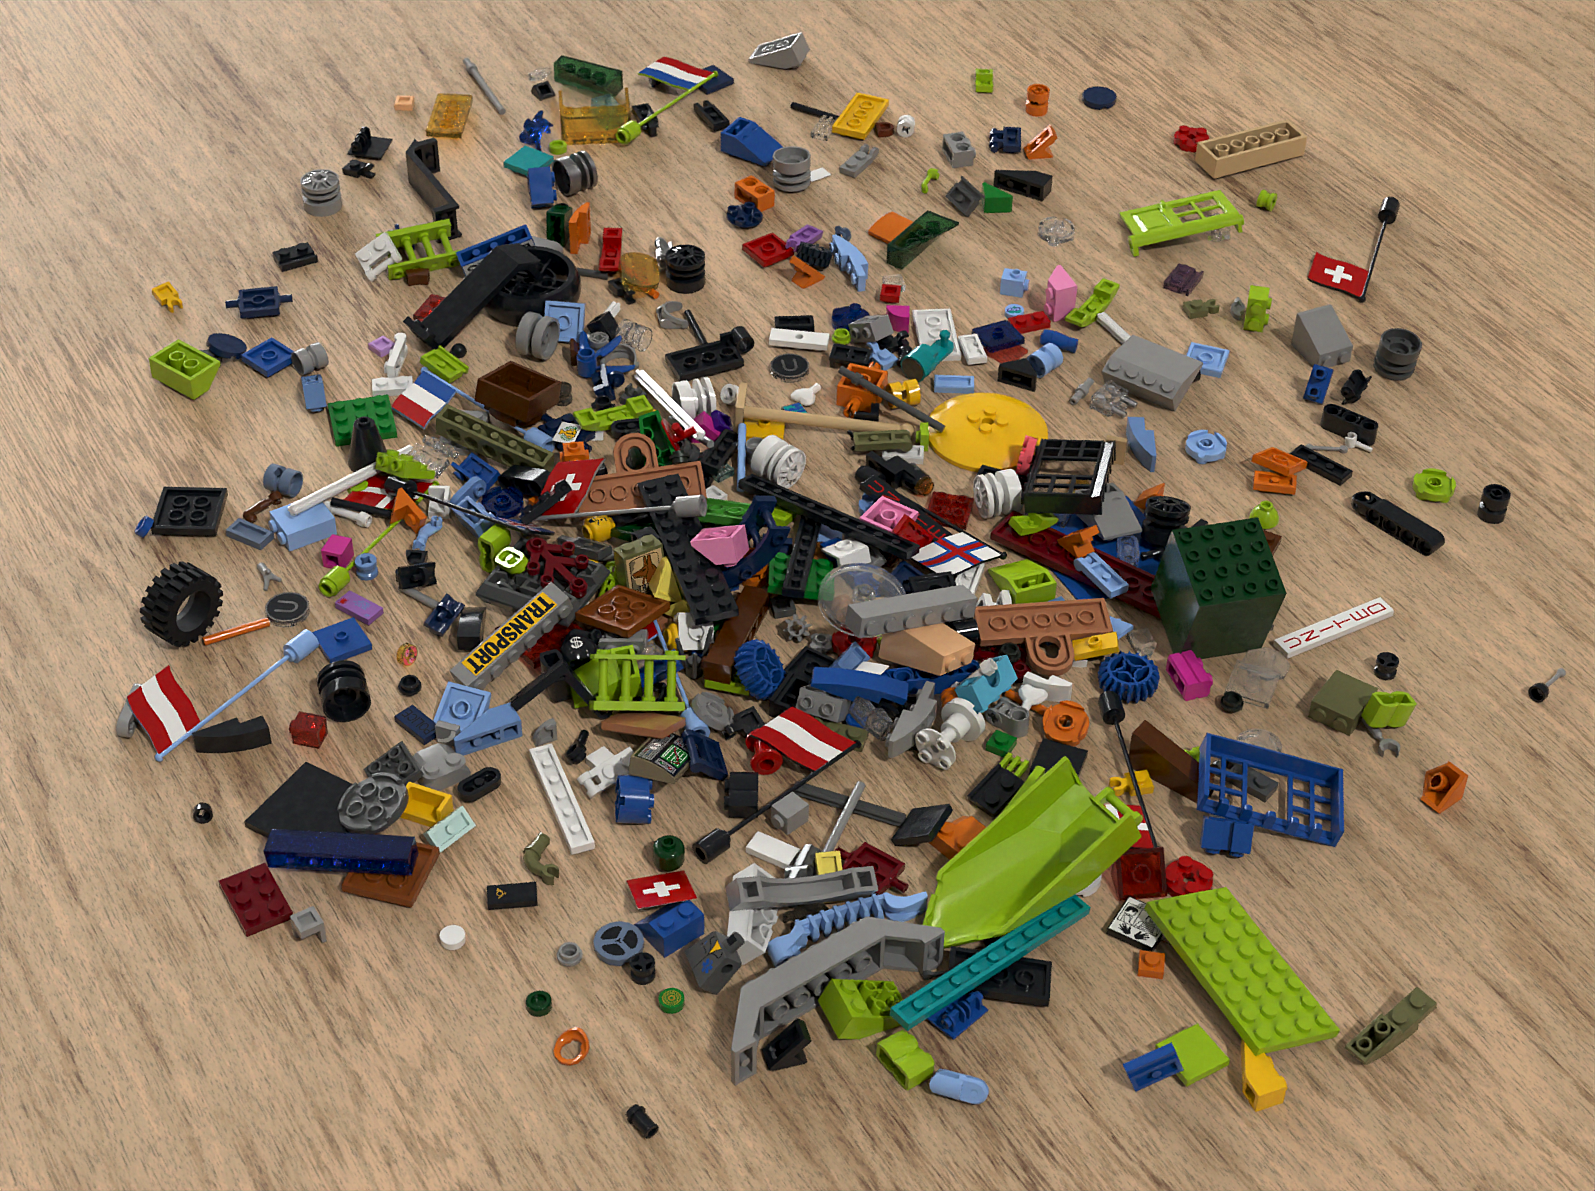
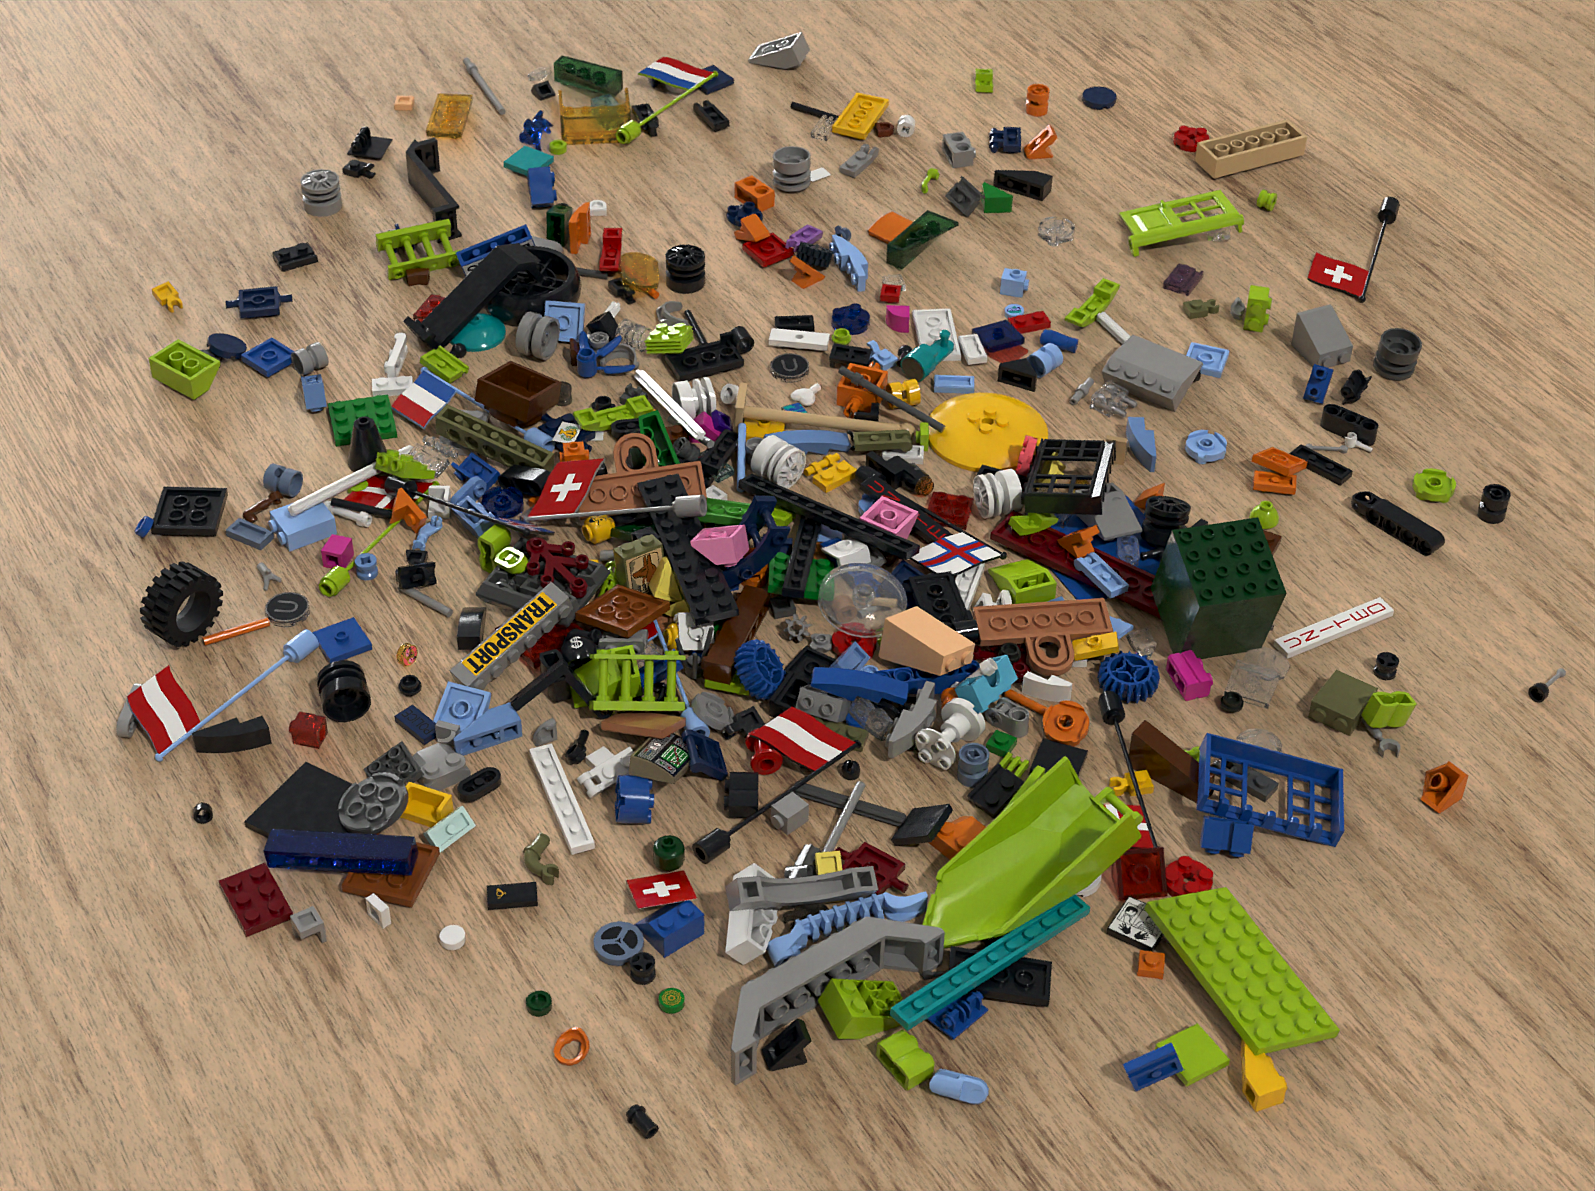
(359, 607): medium lavender tile -> none
(375, 252): white plate -> none
(378, 910): none -> white tile
(381, 346): lavender tile -> none
(443, 615): dark blue hips -> none
(481, 333): none -> teal dish
(545, 501): black hinge -> none
(569, 954): light grey plate -> none
(574, 173): flat silver wheel -> none
(590, 548): dark grey hinge -> none
(598, 208): none -> white tile
(606, 382): dark blue hips -> none
(662, 247): light grey hinge -> none
(669, 339): none -> lime brick
(679, 457): pearl dark grey plate -> none
(680, 433): red shield -> none
(715, 960): dark grey torso -> none
(749, 142): blue slope -> none
(752, 229): none -> orange slope
(772, 850): white tile -> none
(815, 440): none -> medium blue slope
(834, 476): none -> yellow plate
(855, 770): none -> black hinge
(871, 328): light grey brick -> none
(872, 667): white sticker -> none
(893, 343): black plate -> none
(910, 611): light grey brick -> none
(912, 531): red plate -> none
(972, 764): none -> sand blue wheel
(1031, 696): white rock -> none
(1051, 467): none -> light yellow plate
(1060, 295): bright pink slope -> none
(1392, 1029): olive slope -> none

